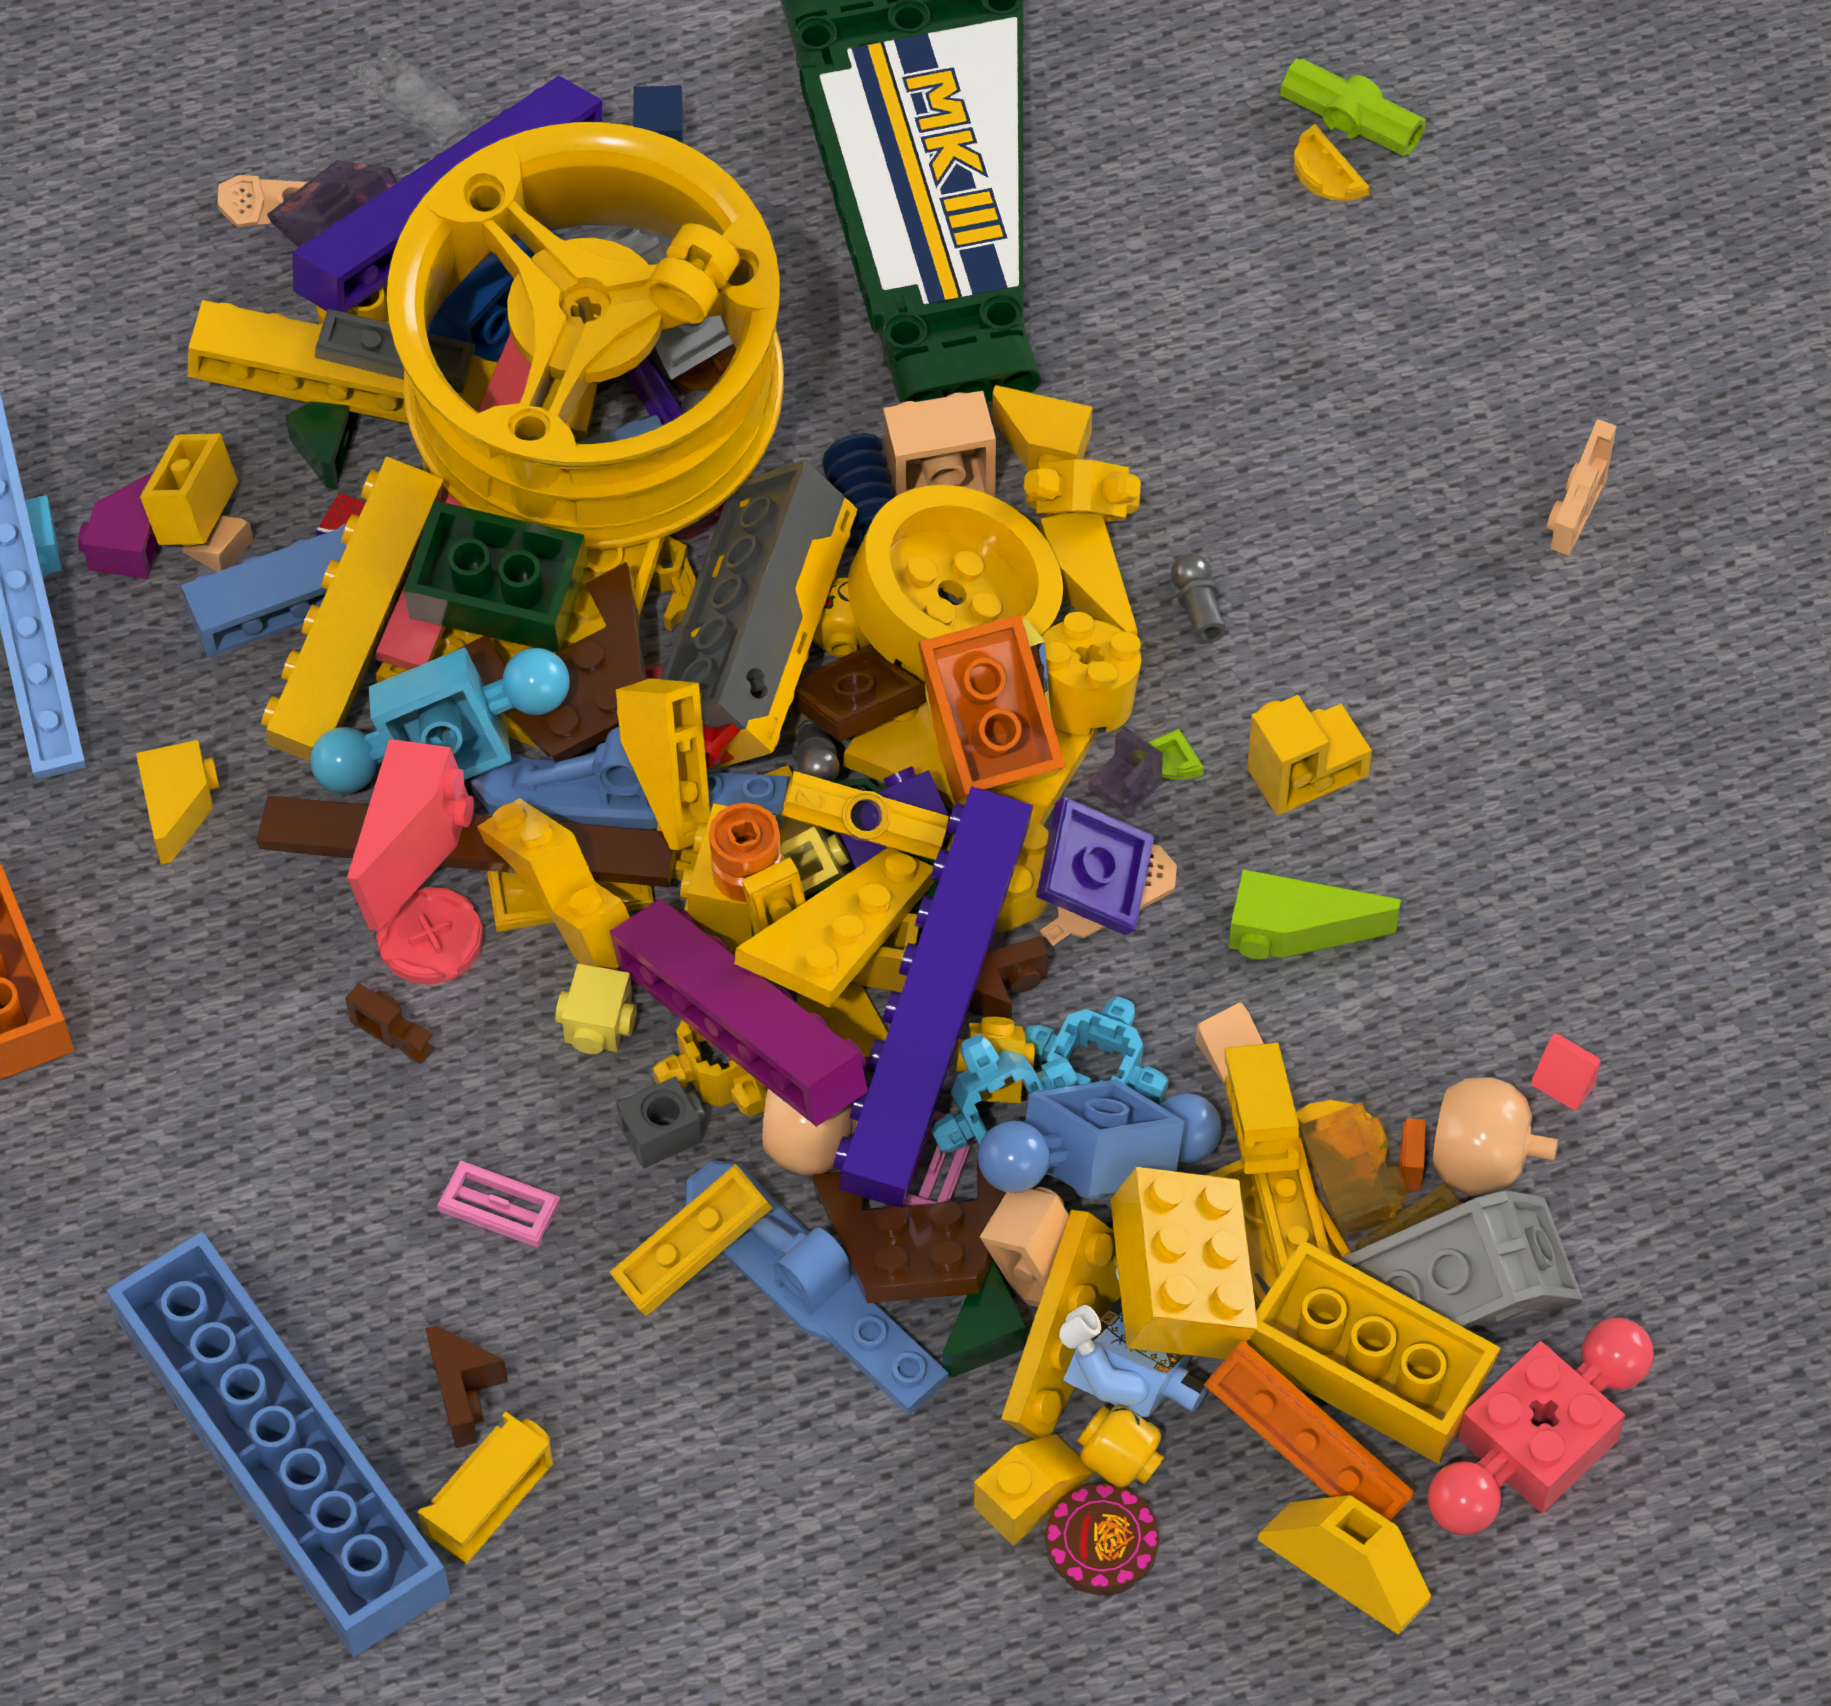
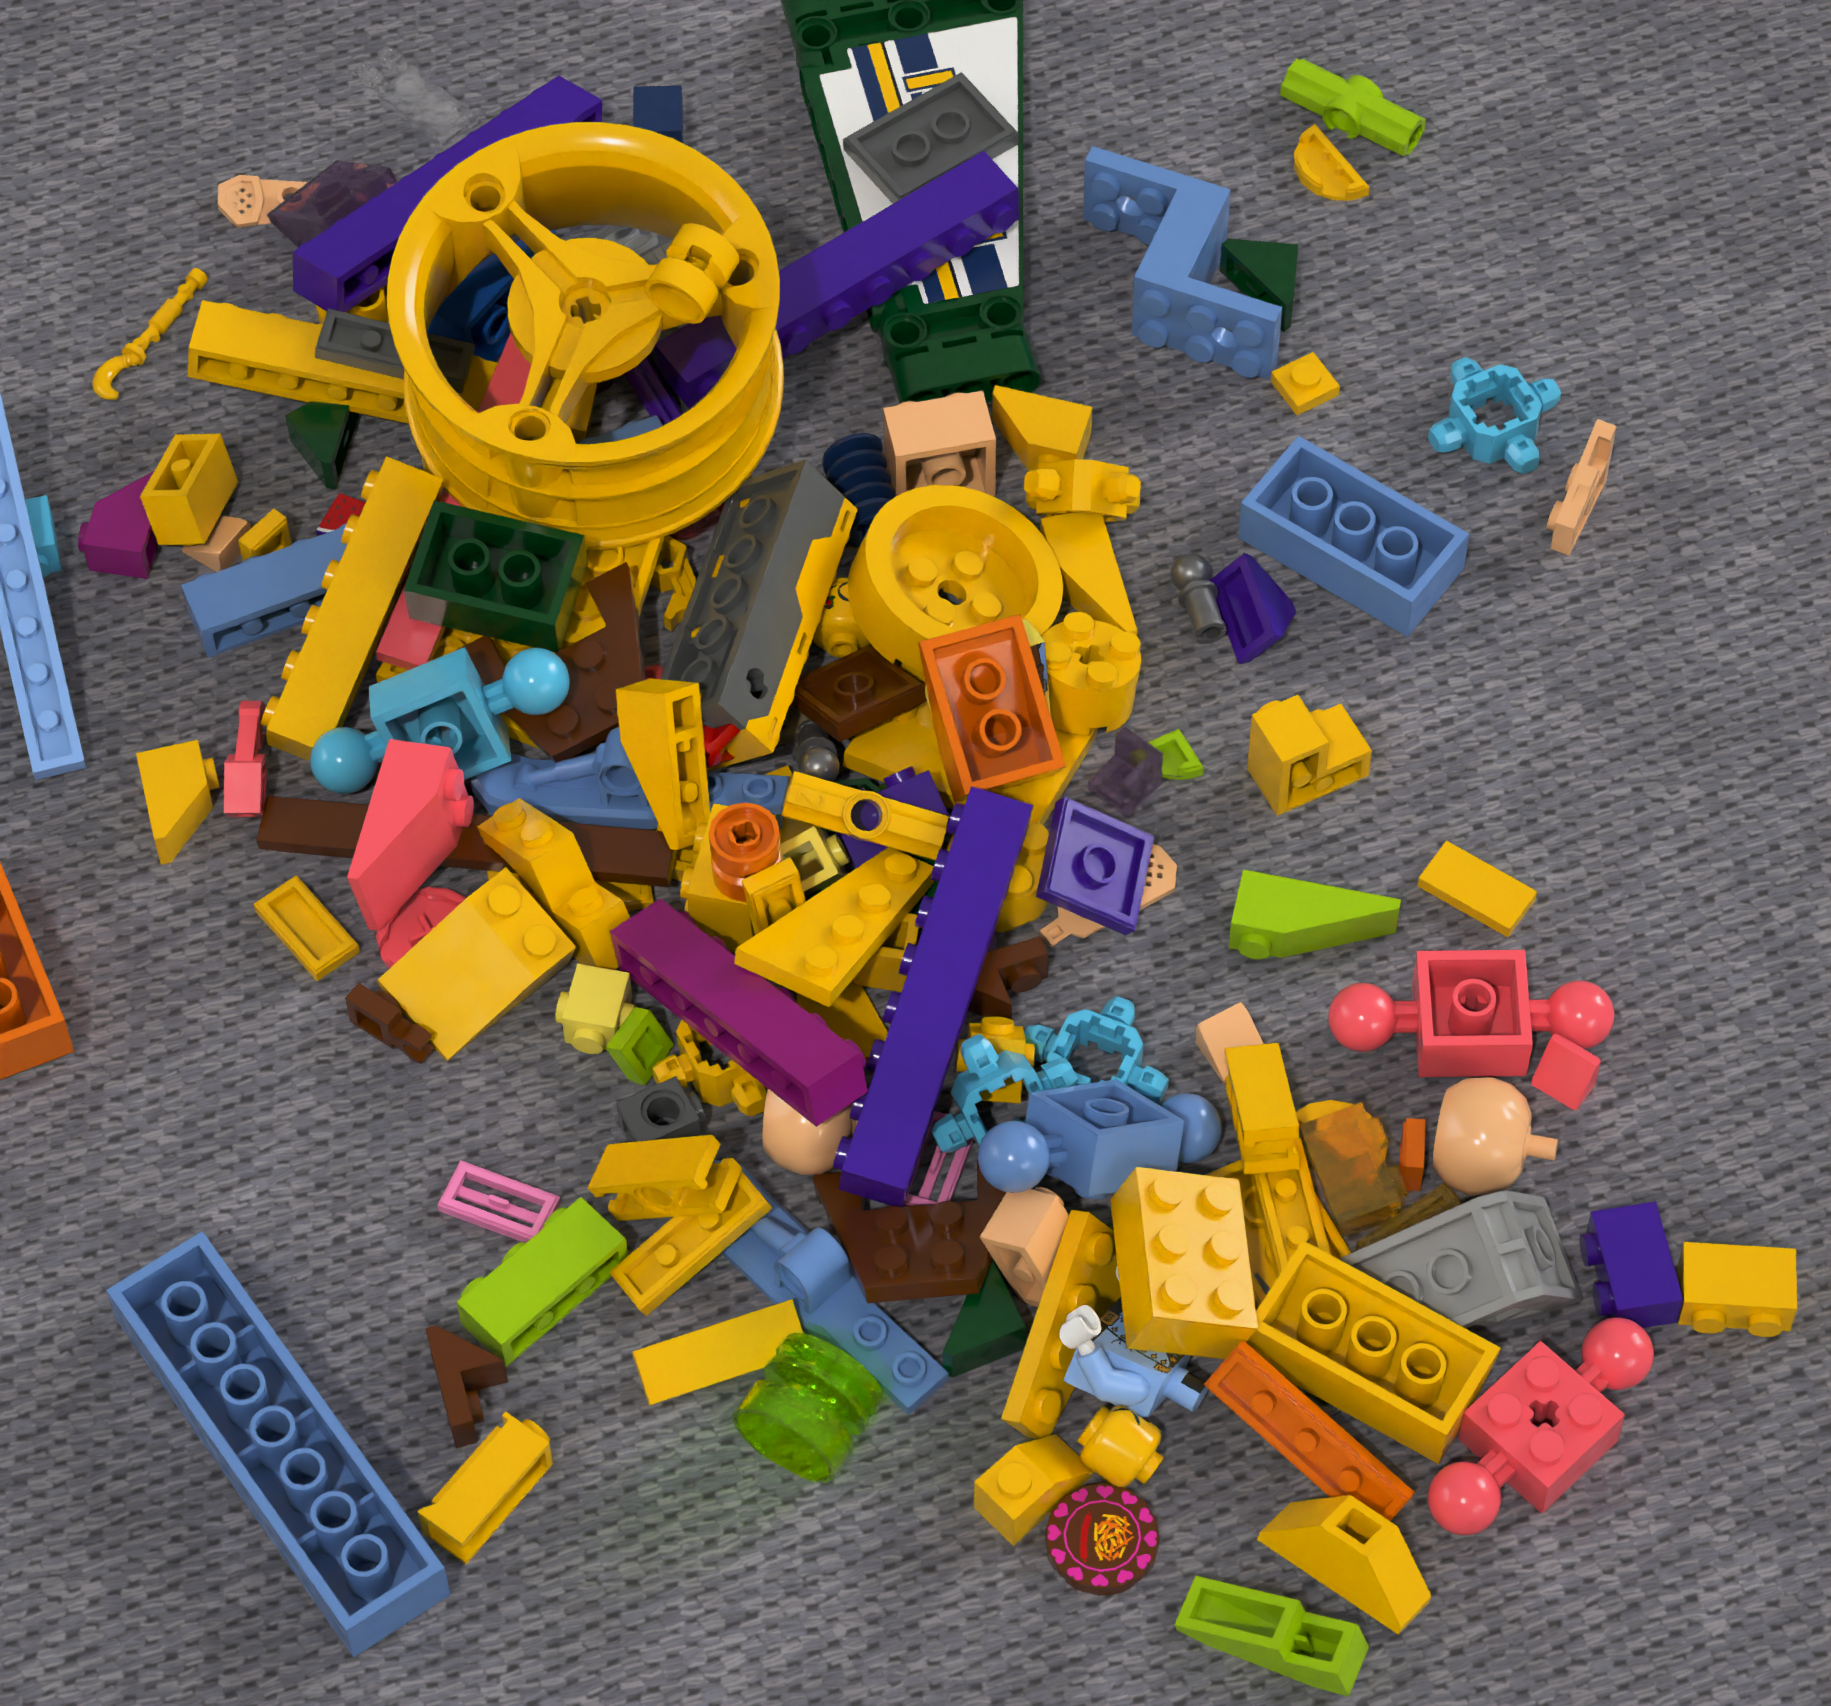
(134, 352): none -> yellow piece
(246, 769): none -> coral piece
(266, 536): none -> yellow tile
(306, 928): none -> yellow tile
(478, 964): none -> yellow slope
(541, 1280): none -> lime brick
(639, 1045): none -> lime tile
(665, 1178): none -> yellow piece
(714, 1352): none -> yellow tile
(808, 1407): none -> clear neon green wheel
(856, 270): none -> dark purple brick
(929, 137): none -> dark grey tile
(1172, 289): none -> medium blue bracket
(1251, 607): none -> dark purple slope
(1262, 272): none -> dark green slope
(1274, 1634): none -> lime slope
(1305, 383): none -> yellow plate
(1353, 535): none -> medium blue brick
(1470, 1014): none -> coral brick
(1477, 888): none -> yellow tile
(1489, 444): none -> medium azure piece
(1632, 1265): none -> dark purple brick
(1737, 1288): none -> yellow brick

